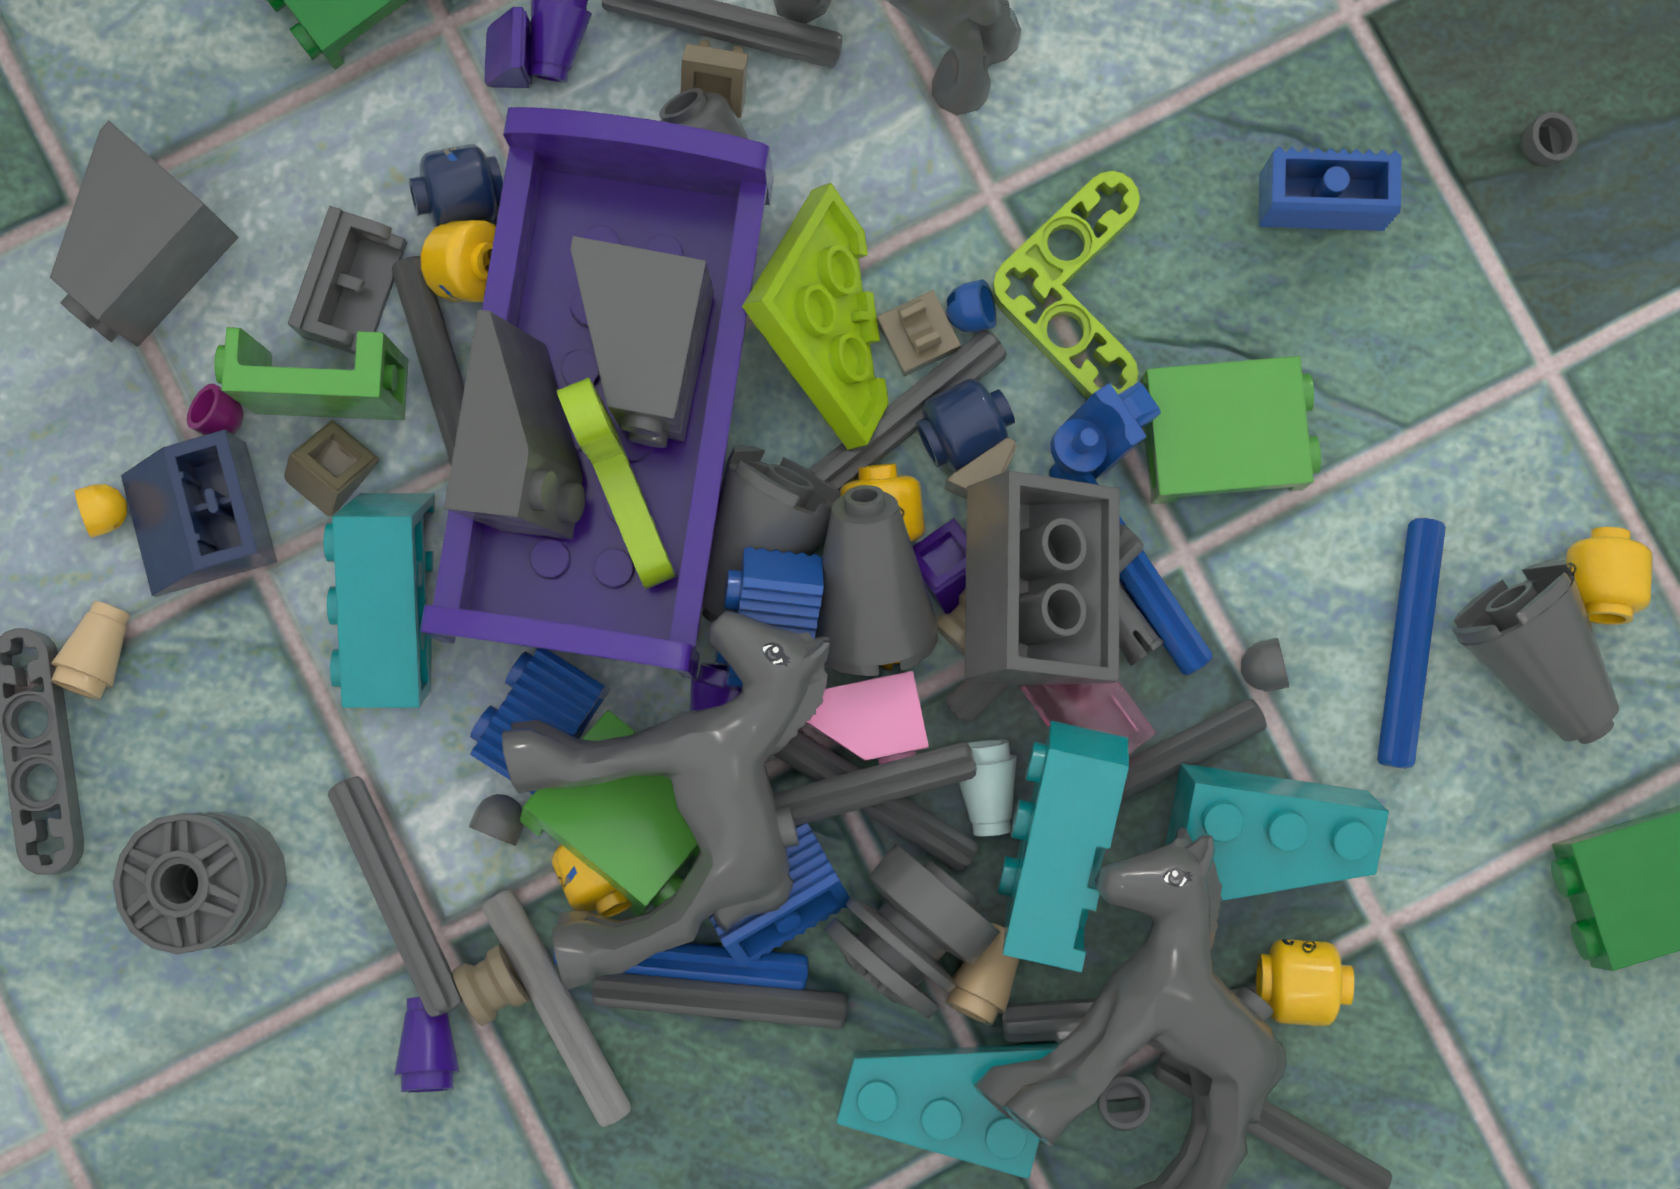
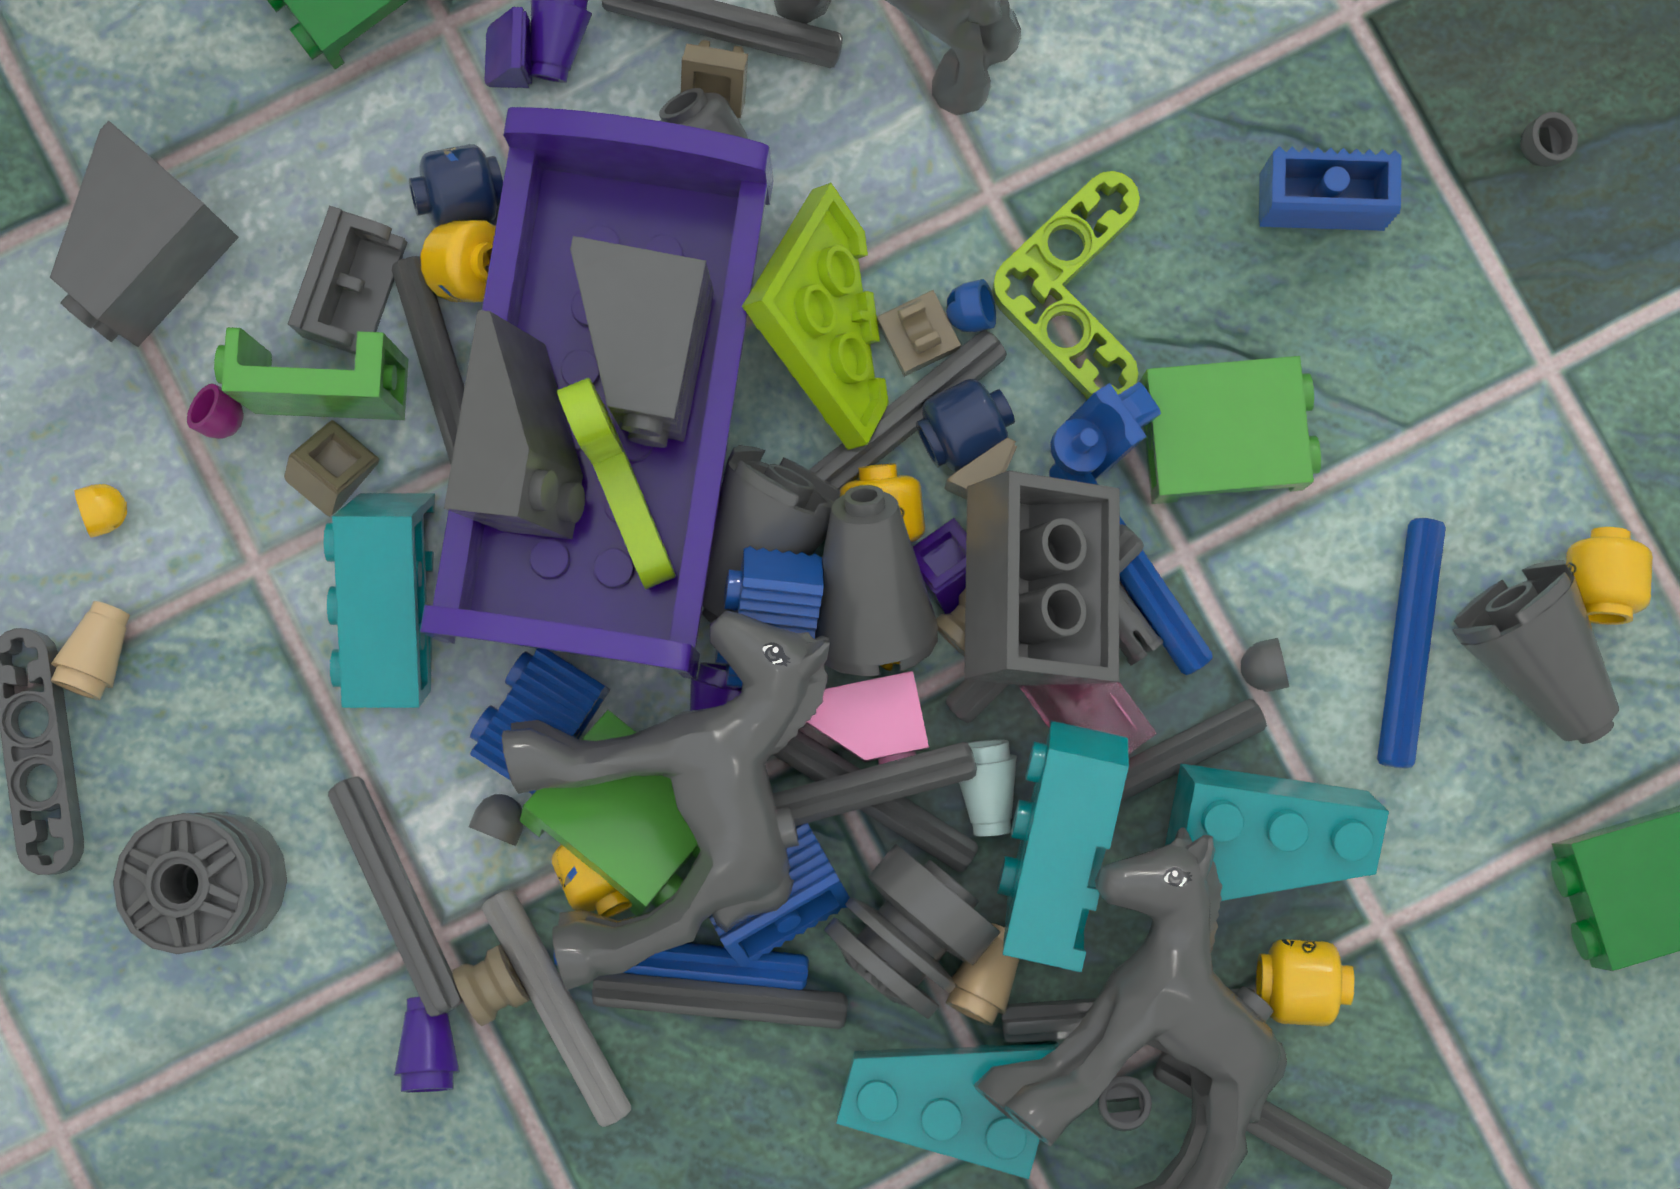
(198, 513): dark blue slope -> none

